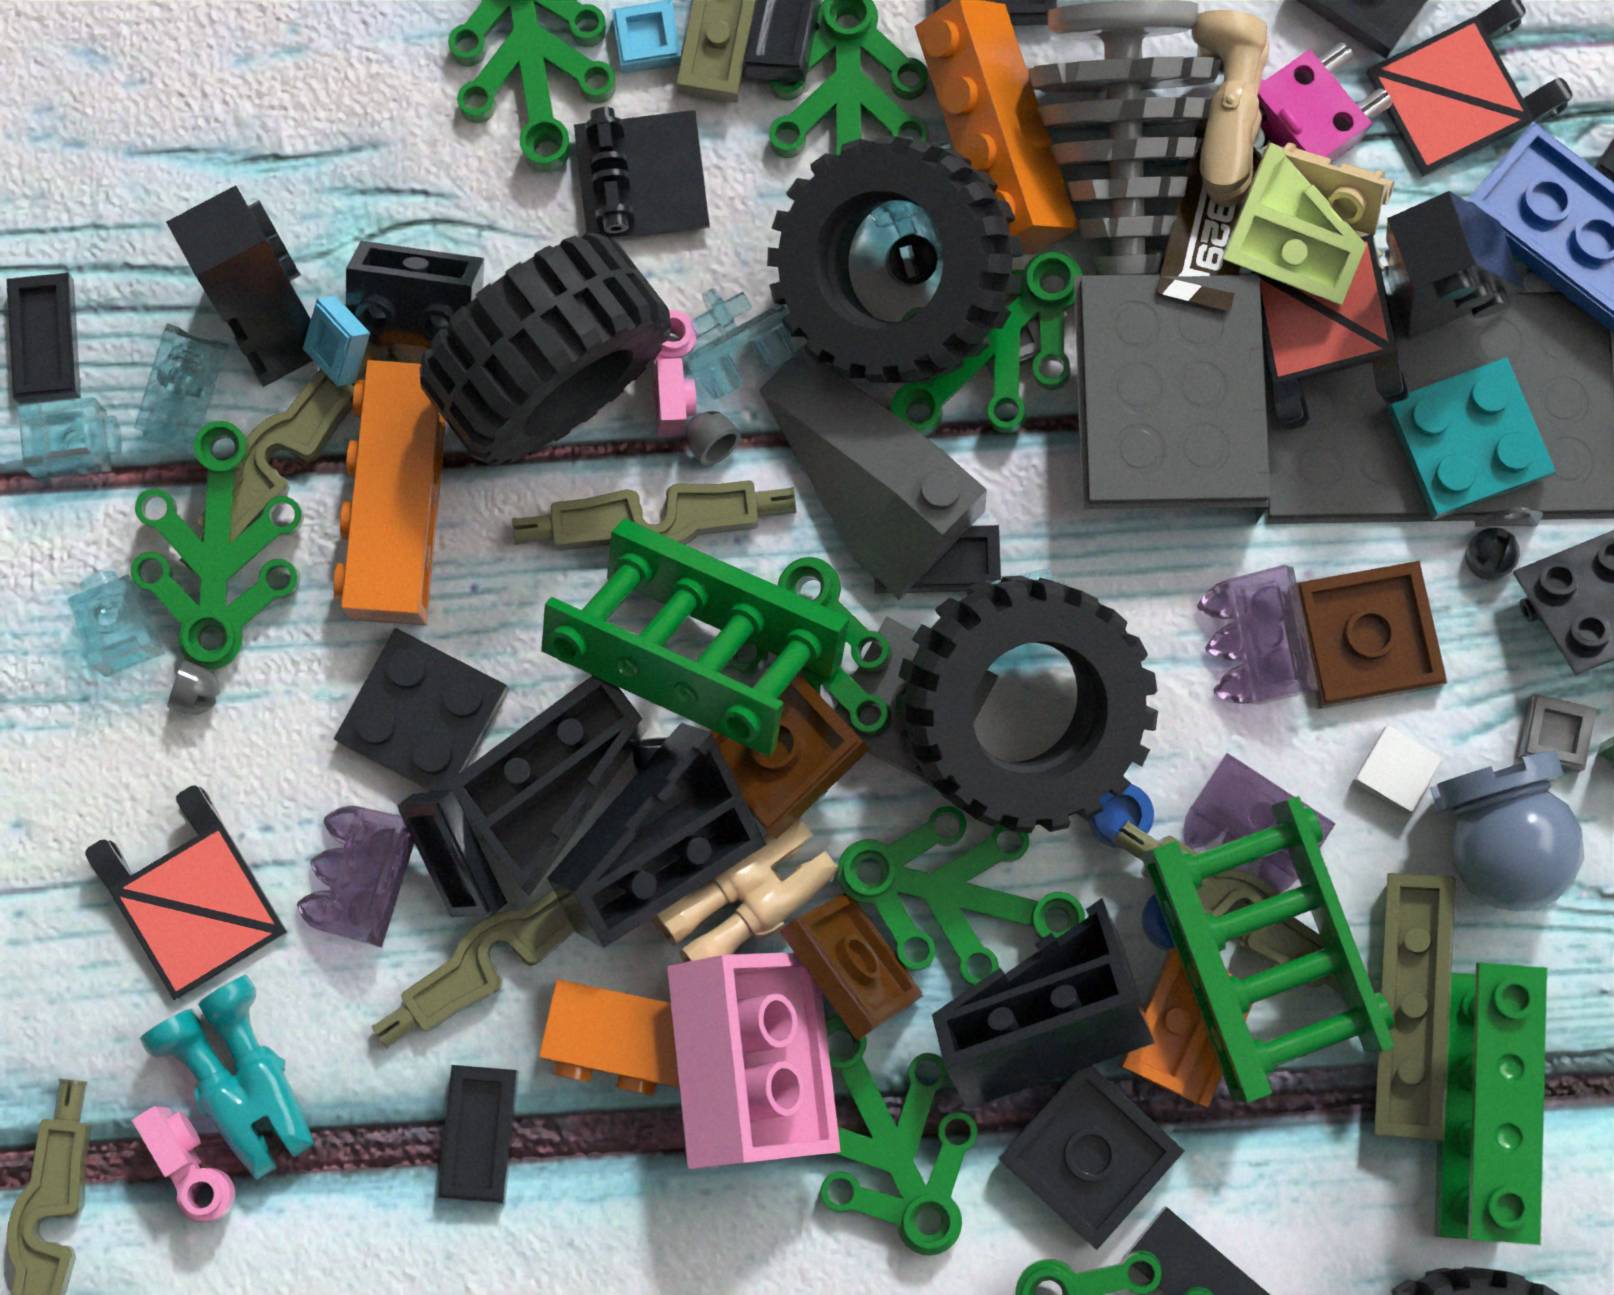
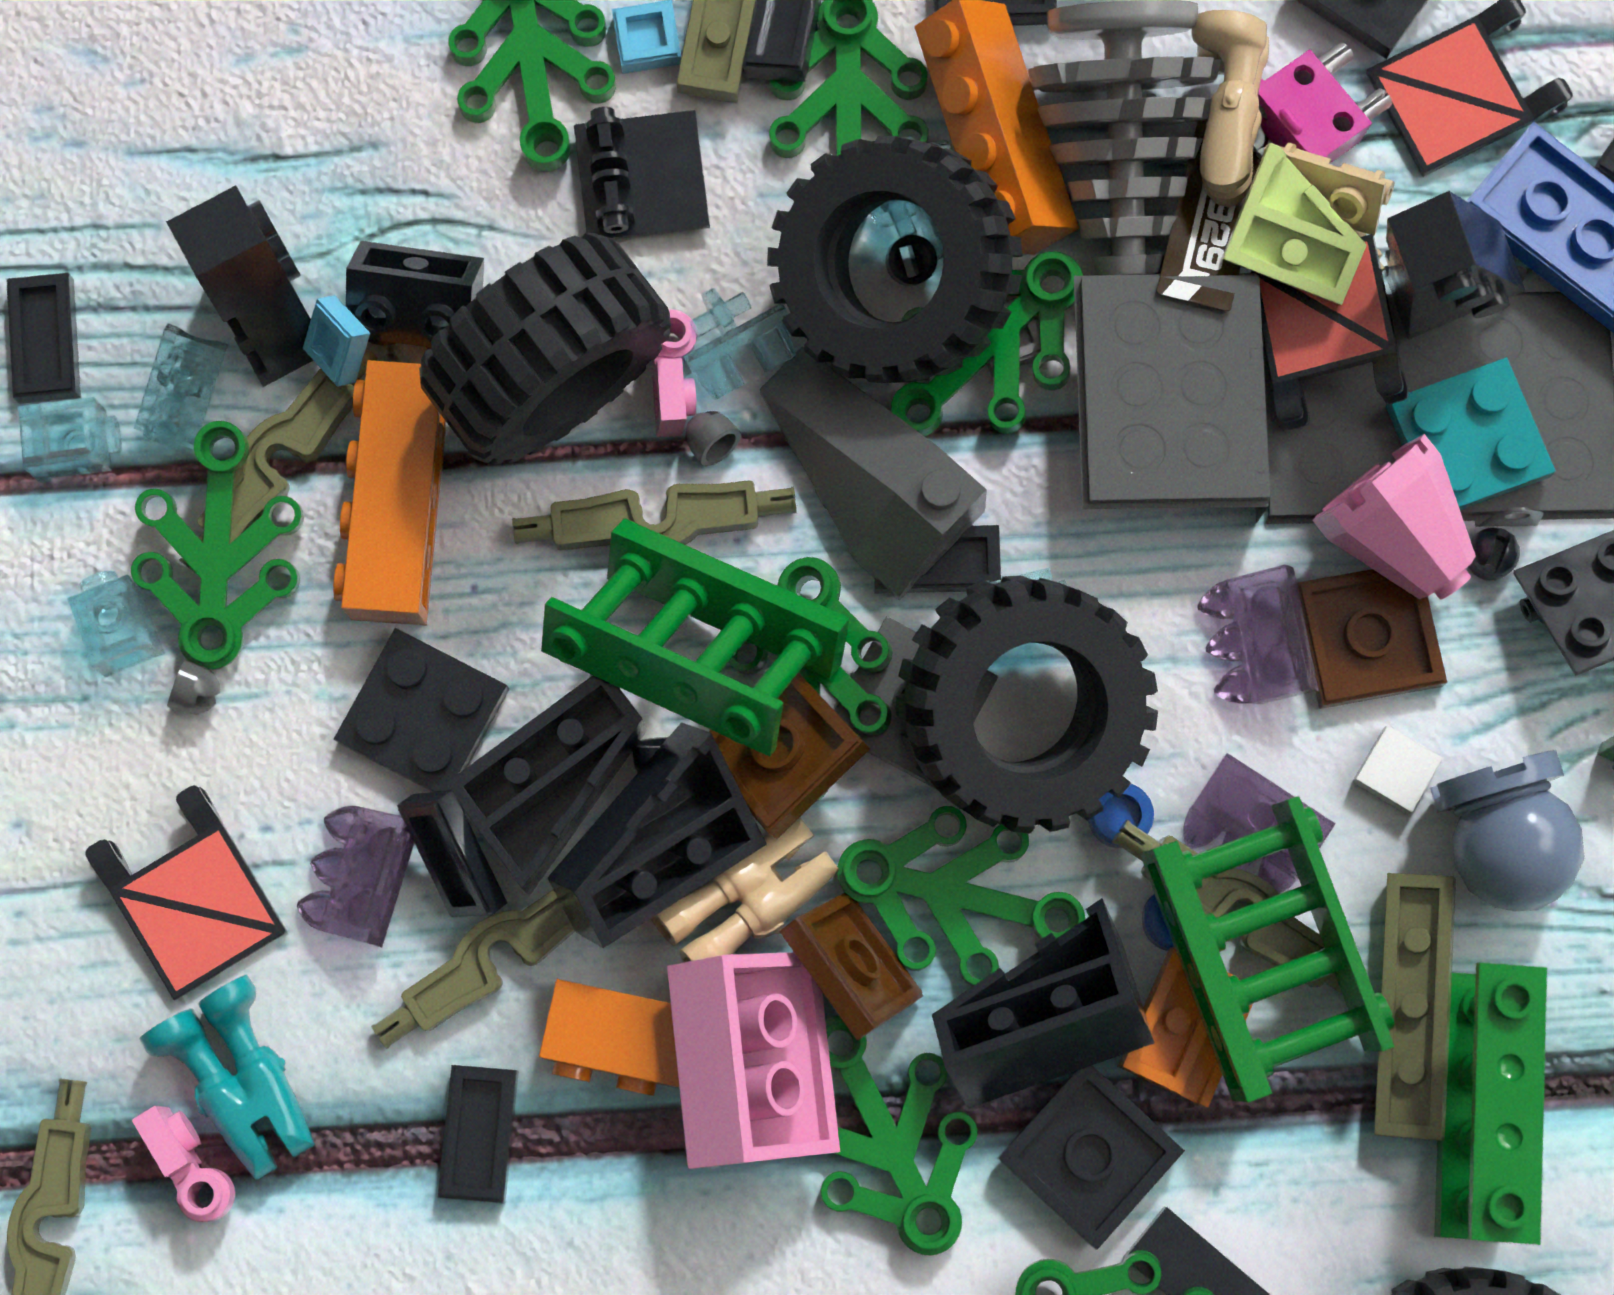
(1404, 522): none -> bright pink cone
(1557, 726): flat silver tile -> none

